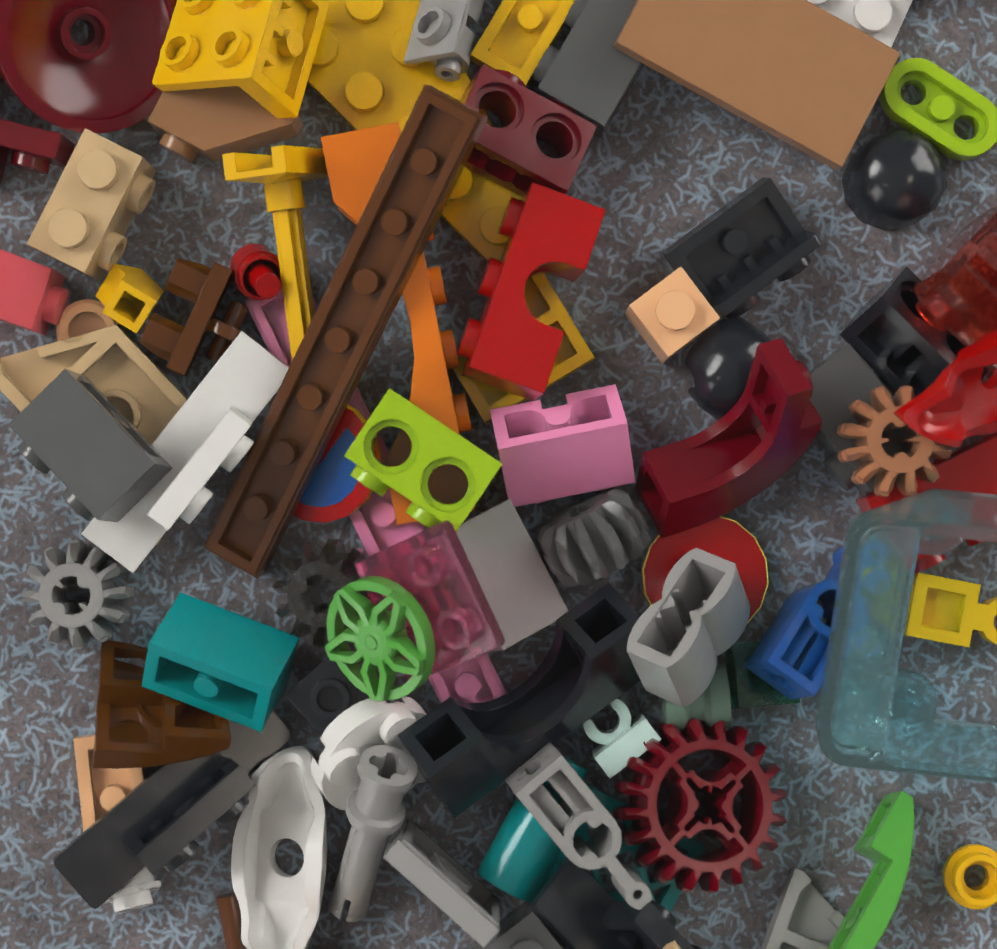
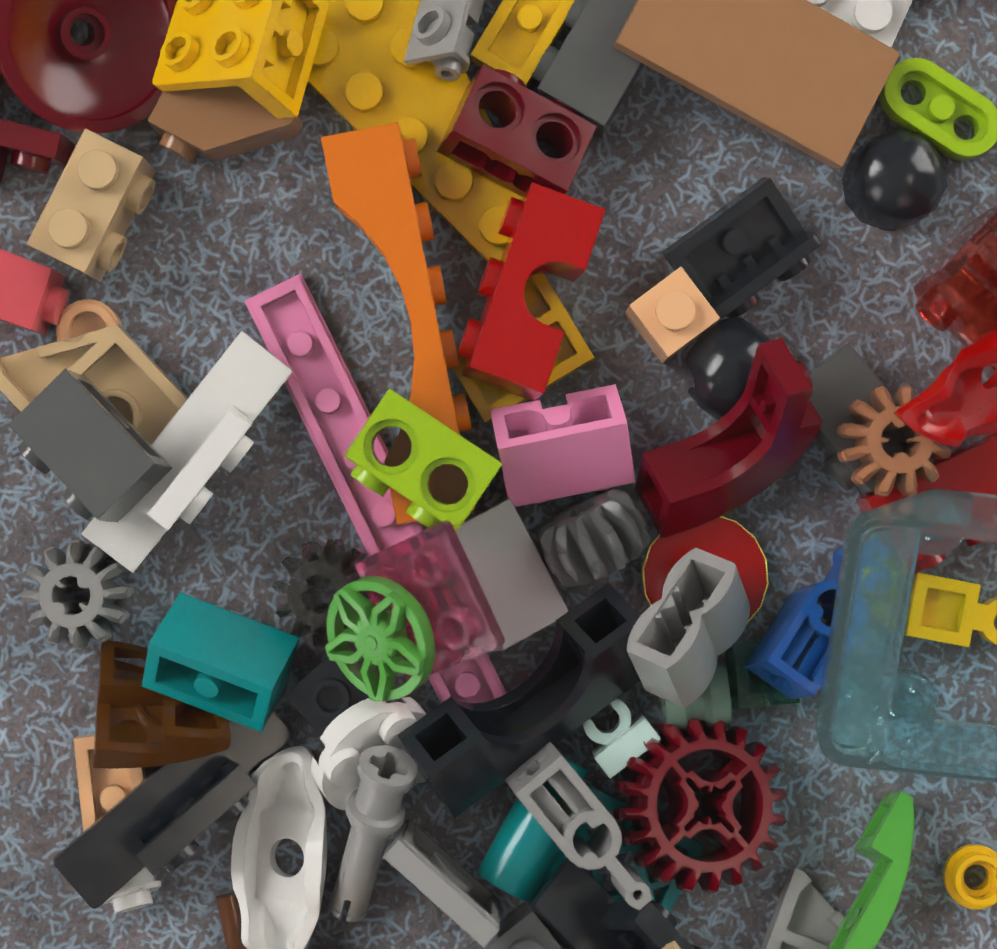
(129, 296): yellow piece -> none
(206, 290): reddish brown hips -> none
(256, 272): red cylinder -> none
(332, 489): yellow piece -> none
(346, 328): reddish brown tile -> none
(897, 338): black brick -> none

